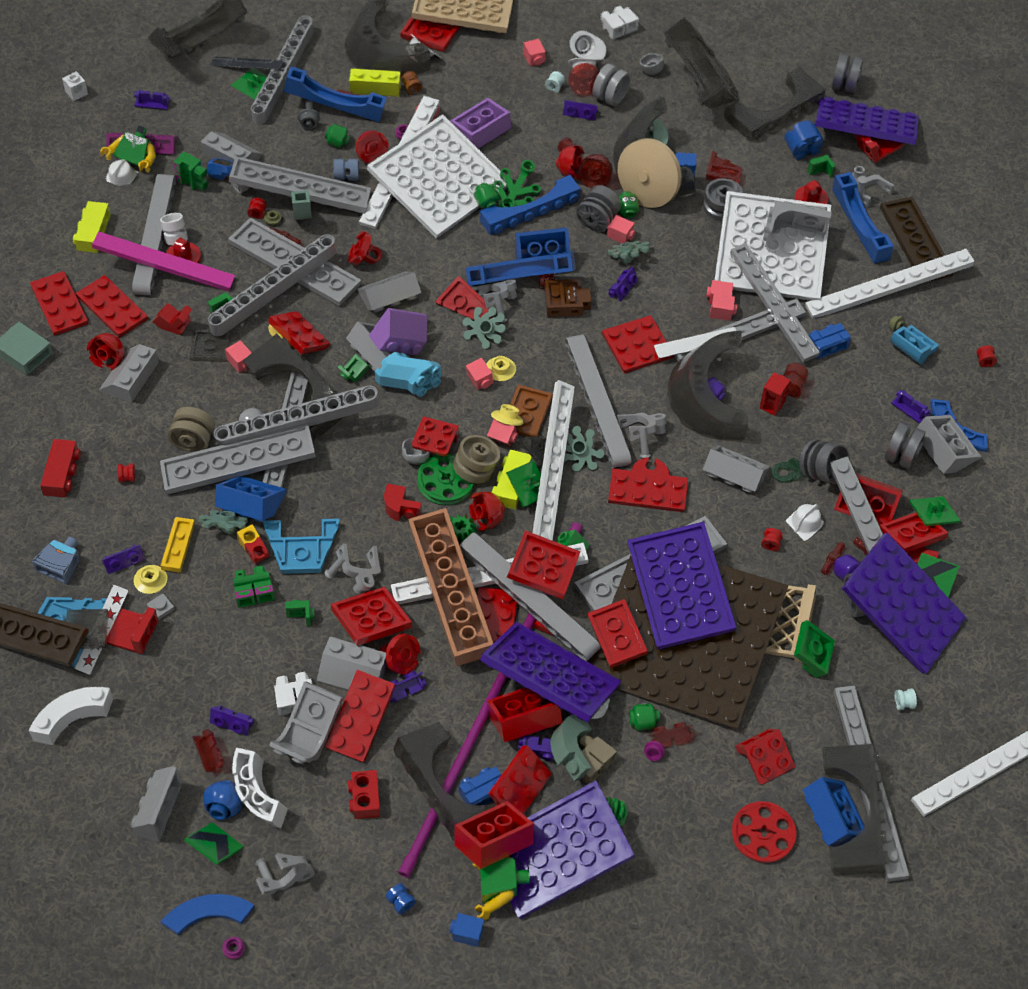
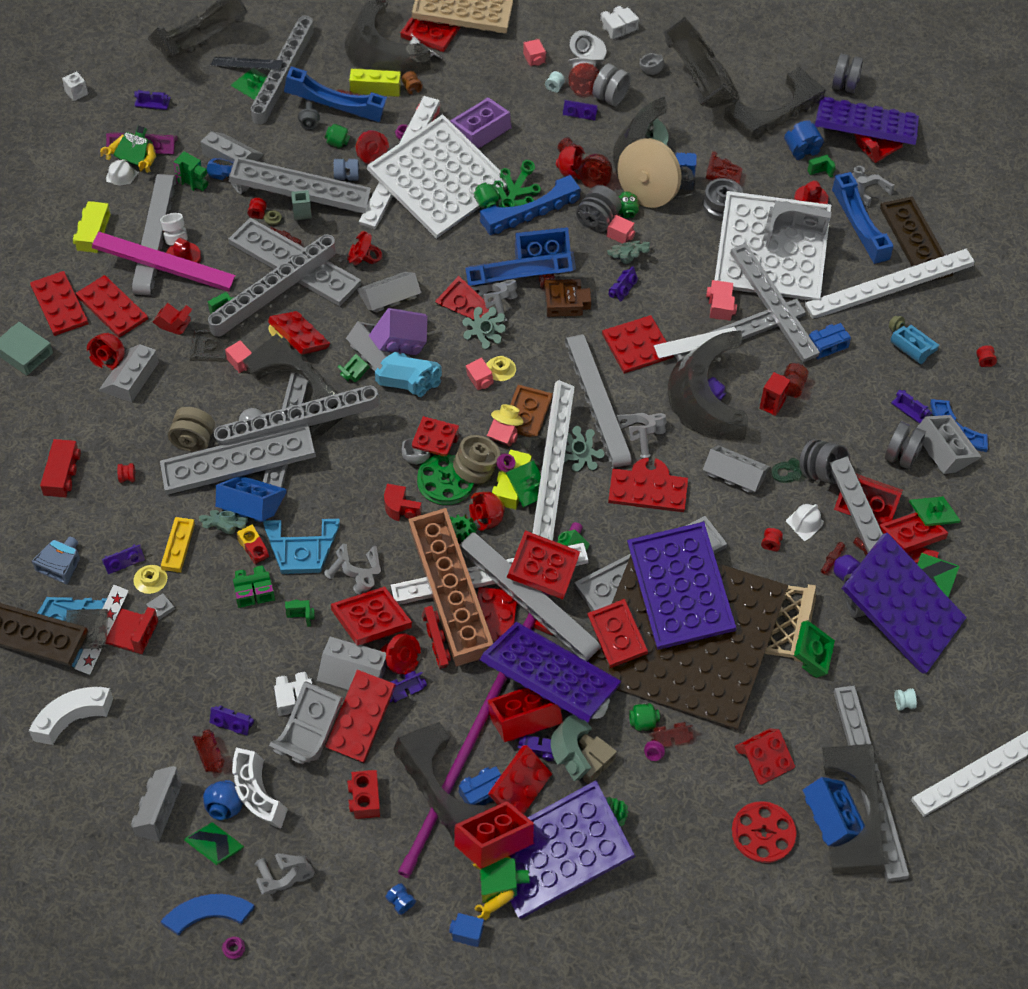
(442, 655): none -> red wing
(510, 462): none -> magenta plate

